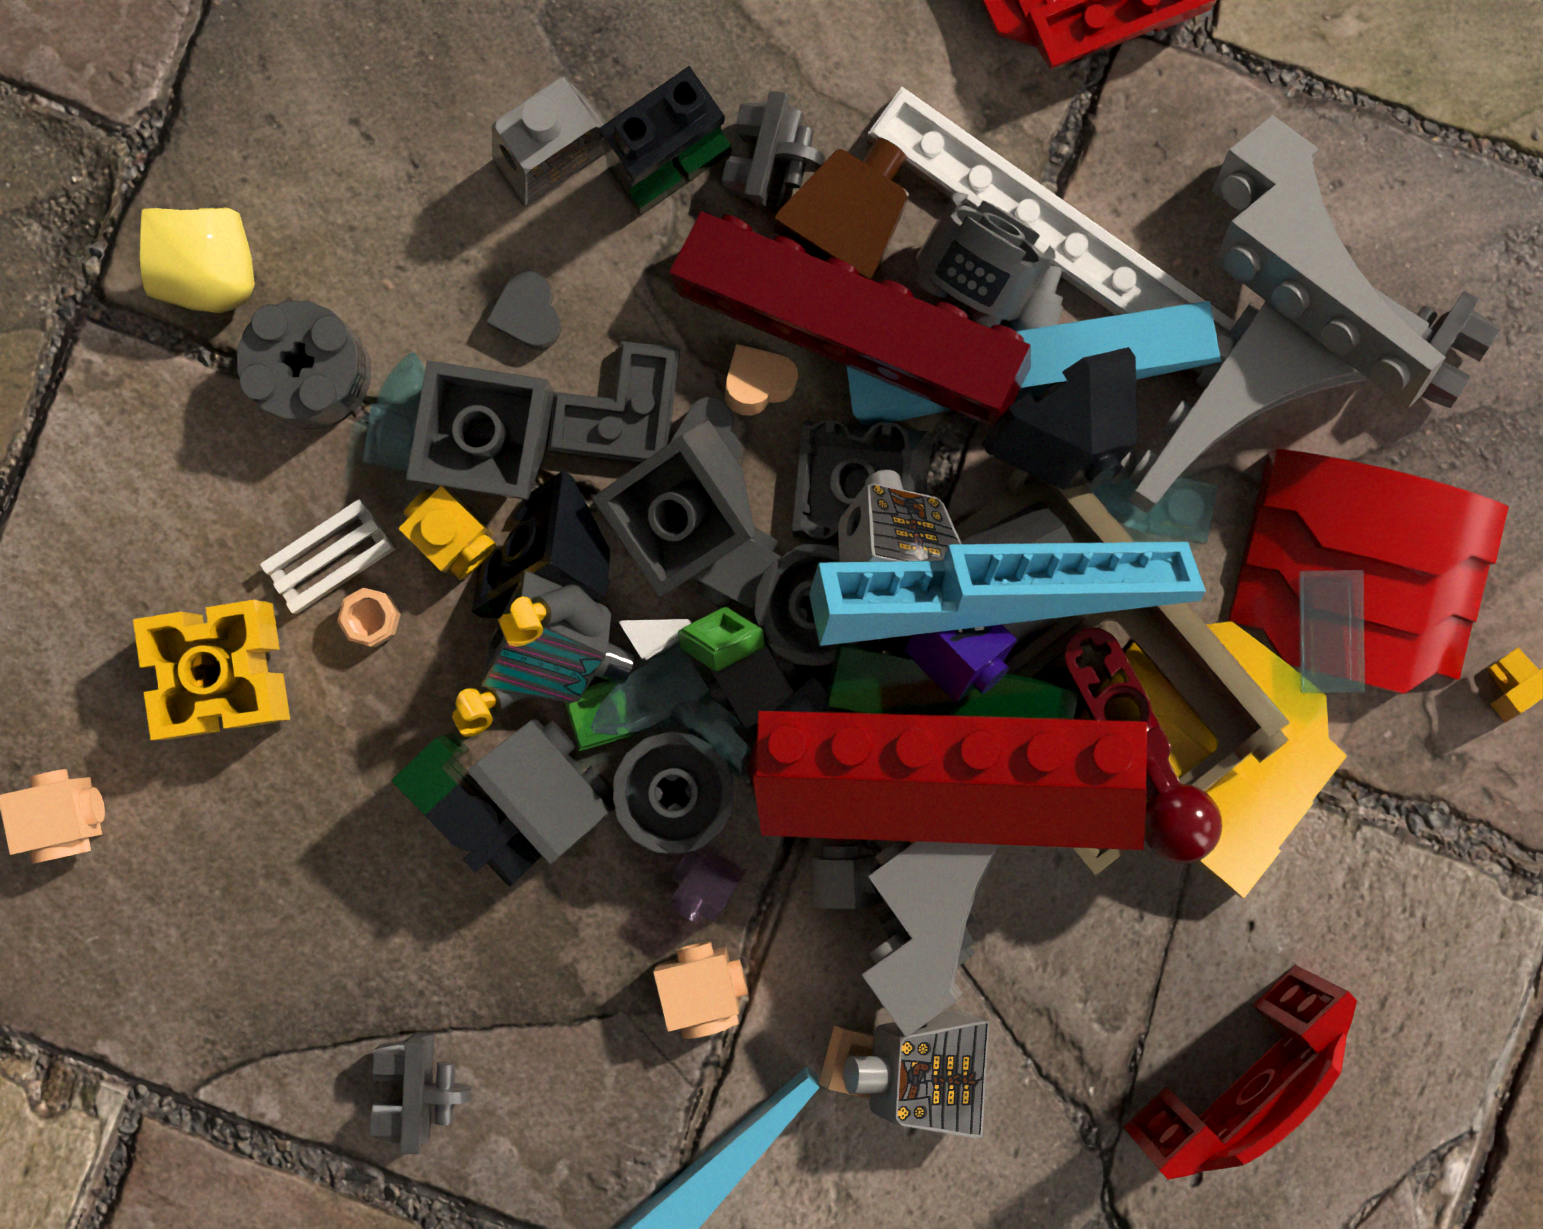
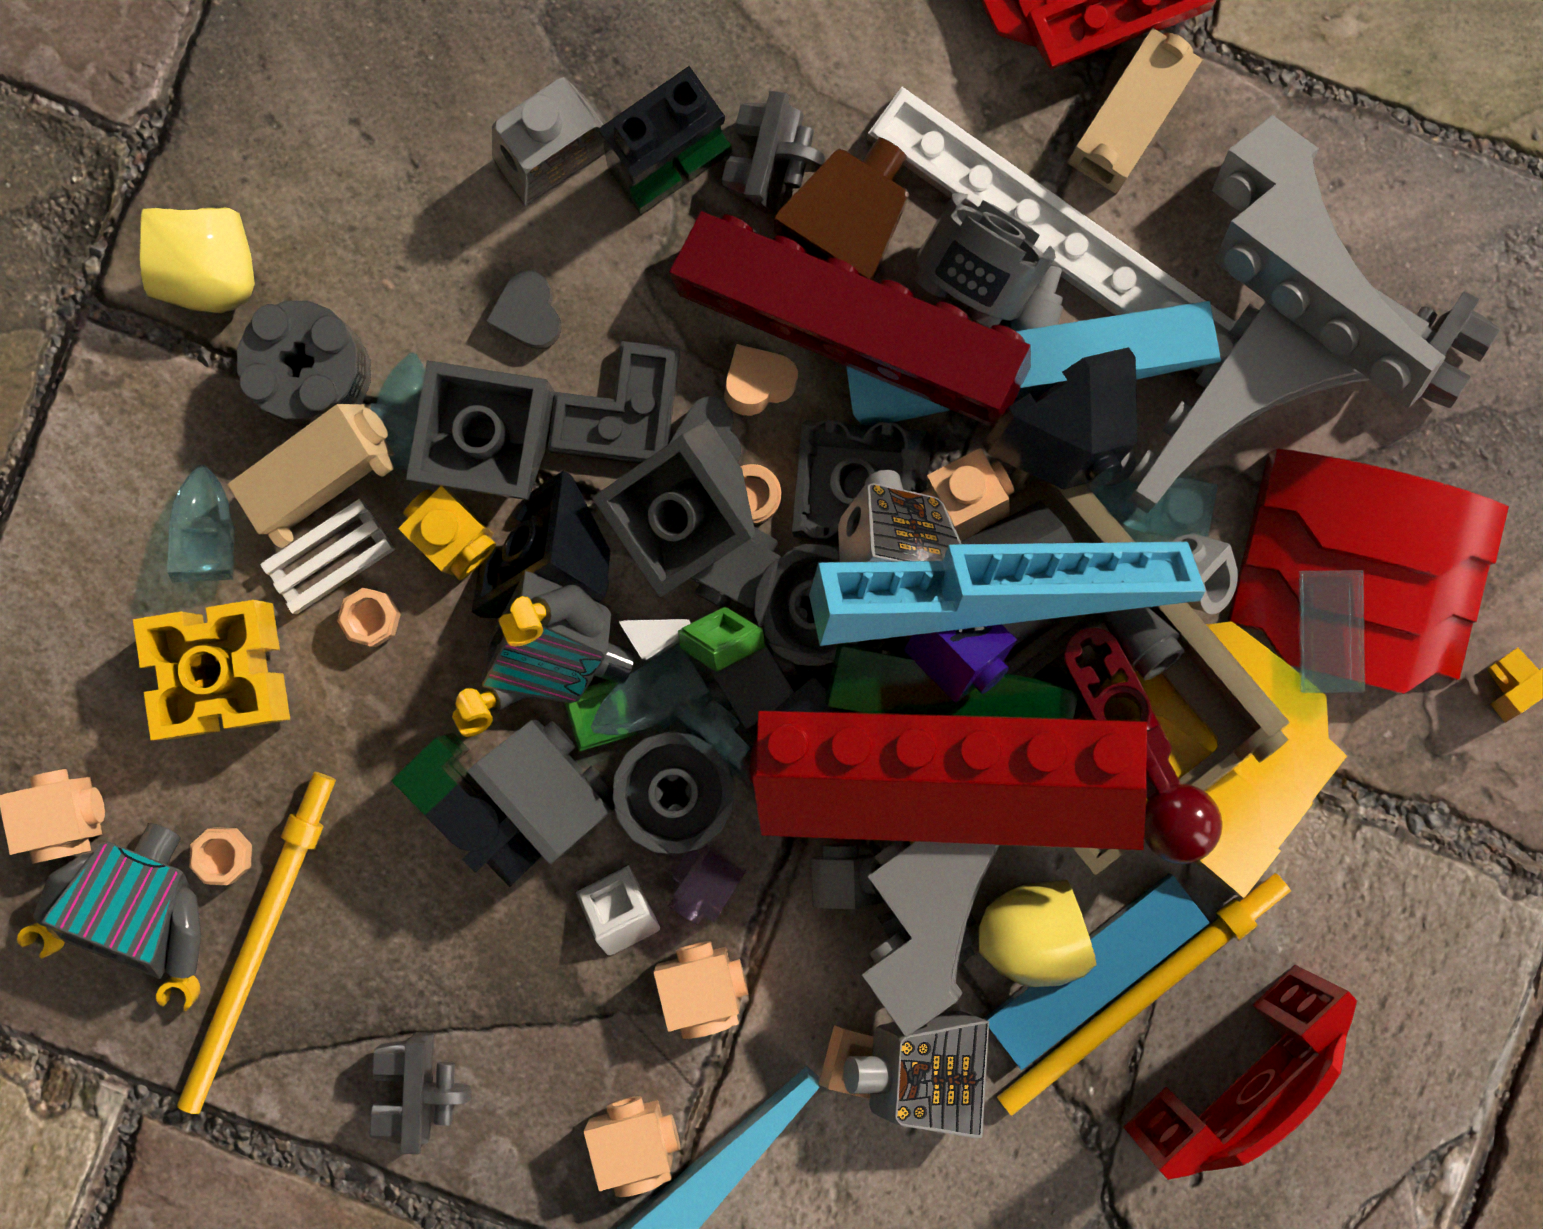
(125, 910): none -> dark grey torso
(200, 531): none -> clear light blue plate
(220, 856): none -> light nougat tile
(300, 834): none -> yellow bar
(312, 469): none -> tan brick
(617, 911): none -> white slope
(631, 1146): none -> light nougat brick
(762, 492): none -> light nougat tile
(972, 492): none -> light nougat brick
(1037, 935): none -> light yellow piece
(1123, 953): none -> dark azure tile
(1135, 109): none -> tan brick
(1145, 640): none -> dark grey cone
(1217, 571): none -> light grey plate
(1234, 920): none -> yellow bar

